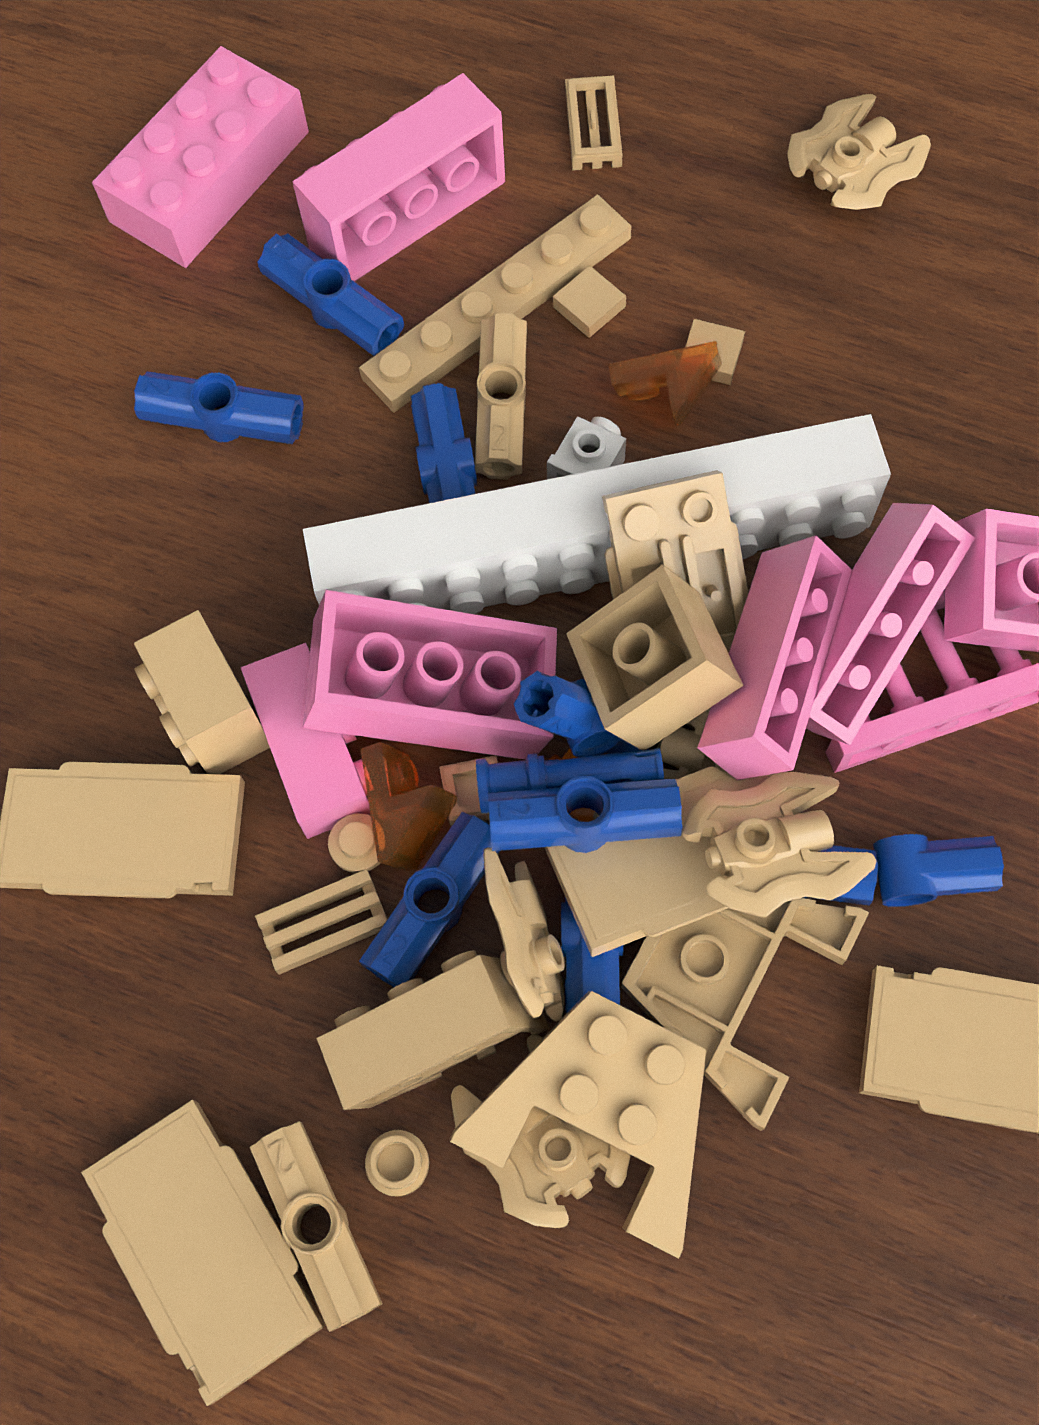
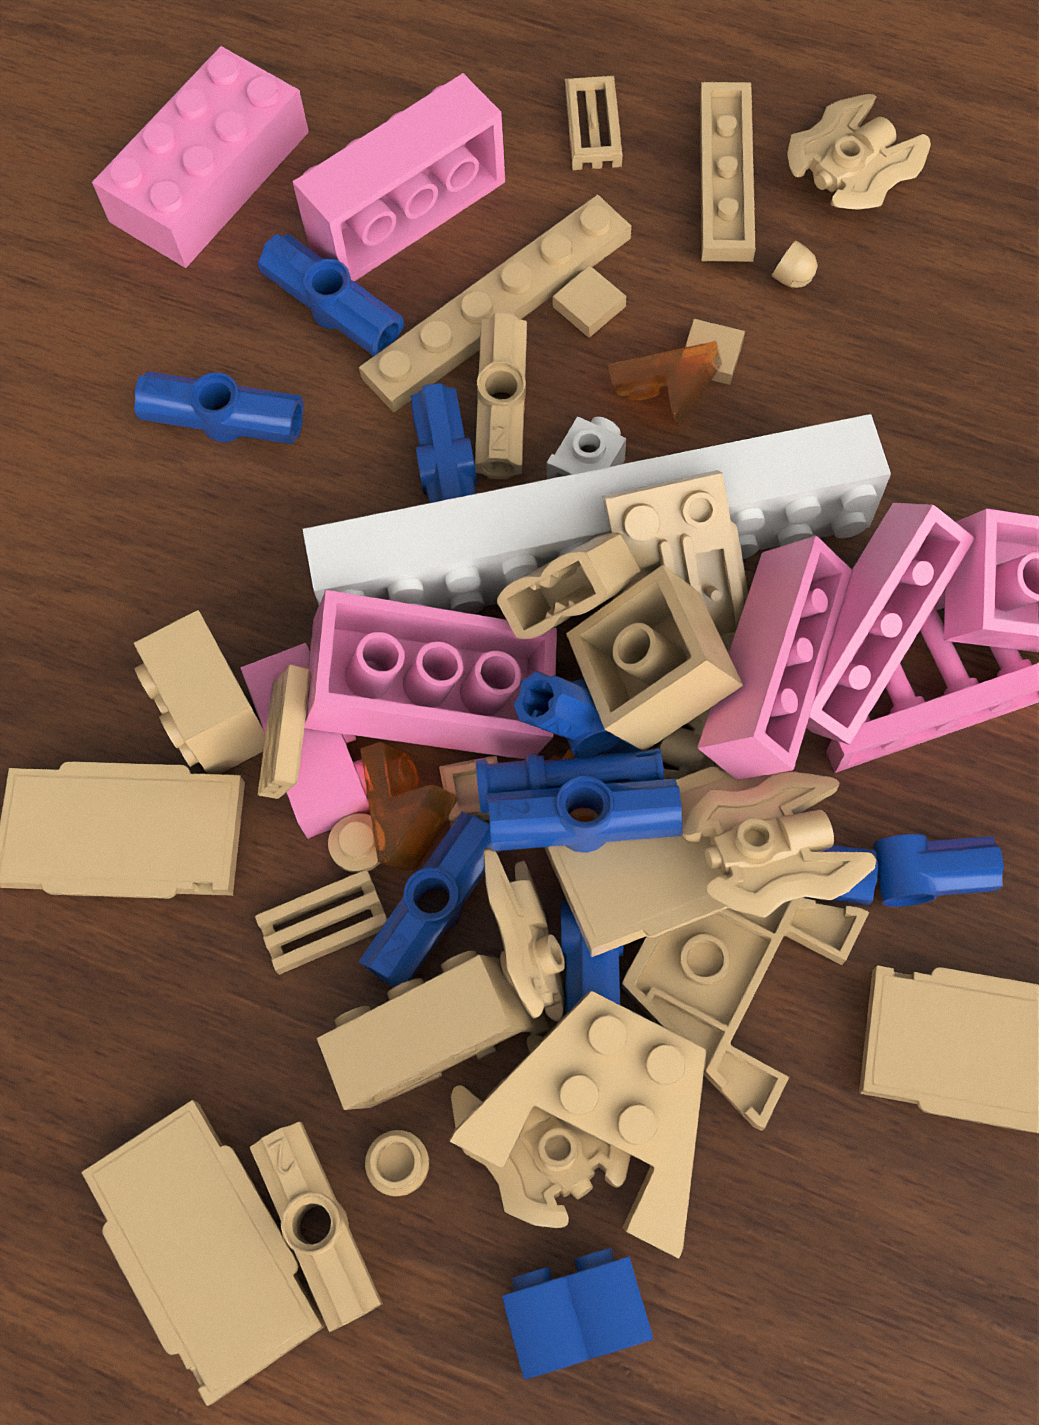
(284, 732): none -> tan tile
(568, 585): none -> tan brick
(576, 1314): none -> blue brick
(727, 172): none -> tan plate
(796, 266): none -> tan hinge

